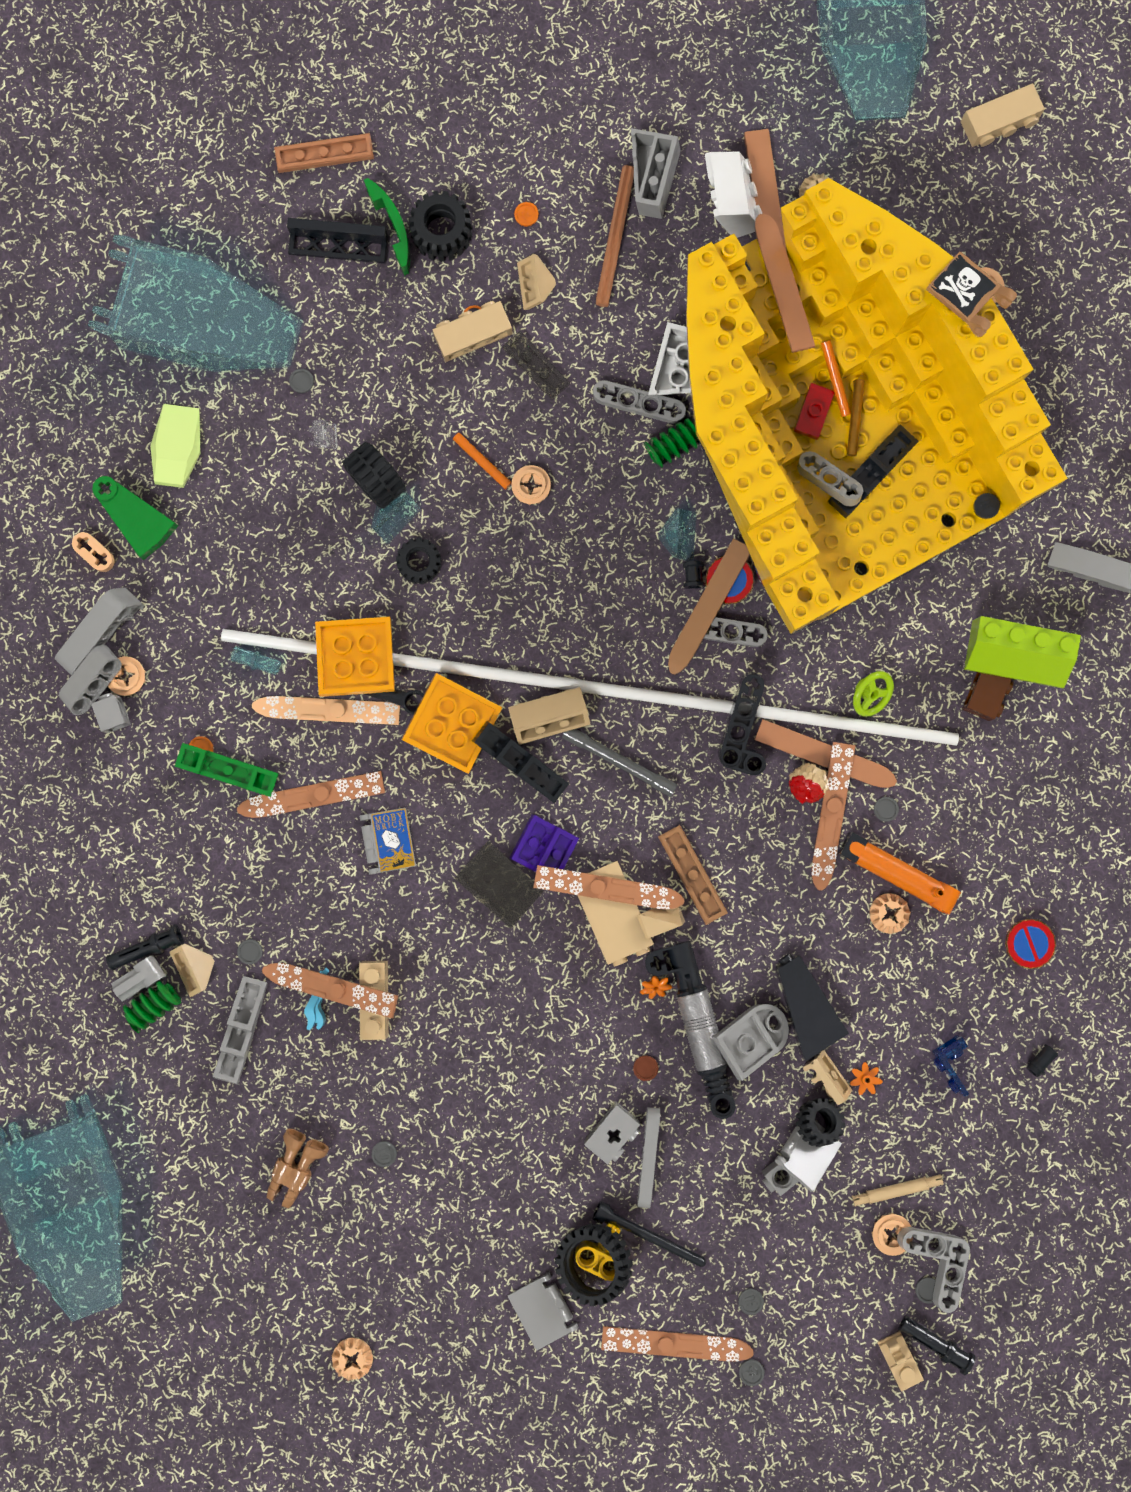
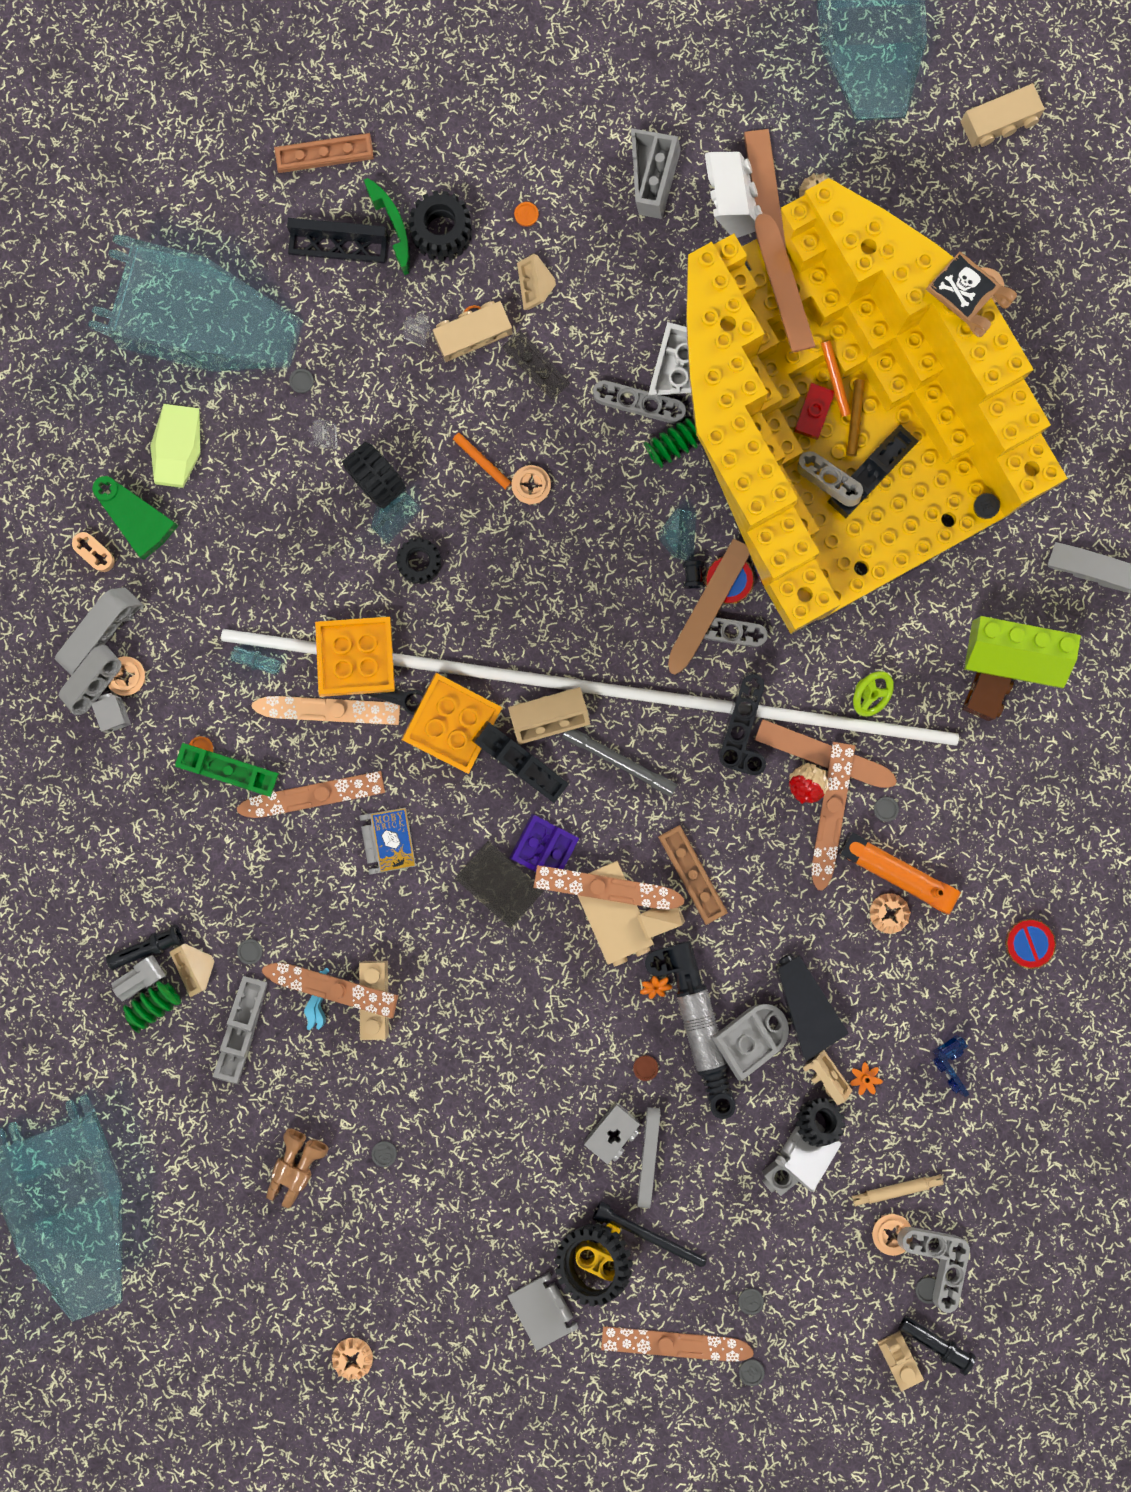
(417, 330): none -> clear tile
(615, 236): nougat axle -> none
(1041, 1061): black pin -> none

